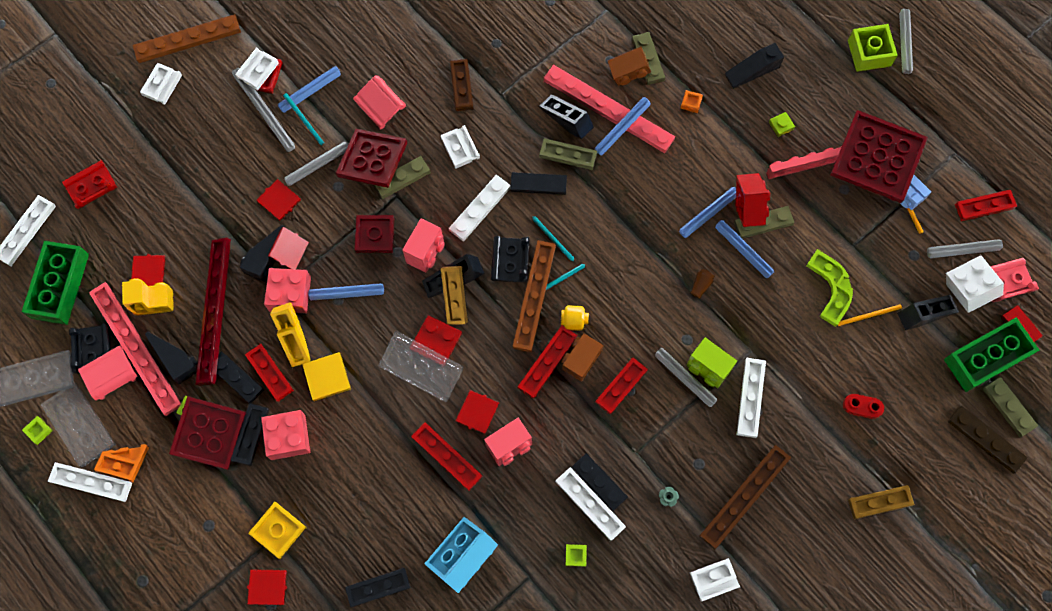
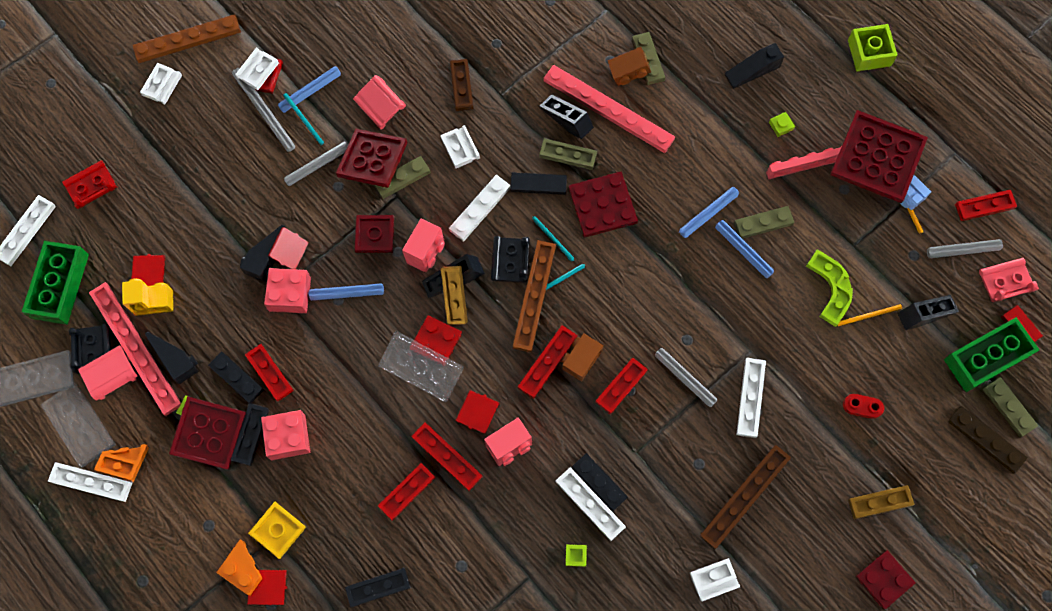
(37, 430): lime plate -> none
(213, 312): dark red tile -> none
(241, 569): none -> orange wing
(278, 199): red piece -> none
(290, 334): yellow slope -> none
(326, 376): yellow tile -> none
(406, 491): none -> red plate
(461, 554): medium azure slope -> none
(574, 318): yellow head -> none
(602, 204): none -> dark red plate
(622, 126): medium blue axle -> none
(663, 496): sand green plate -> none
(691, 101): orange tile -> none
(702, 283): reddish brown cone -> none
(711, 363): lime brick -> none
(751, 200): red brick -> none
(885, 579): none -> dark red plate
(906, 41): light grey axle -> none
(974, 284): white brick -> none

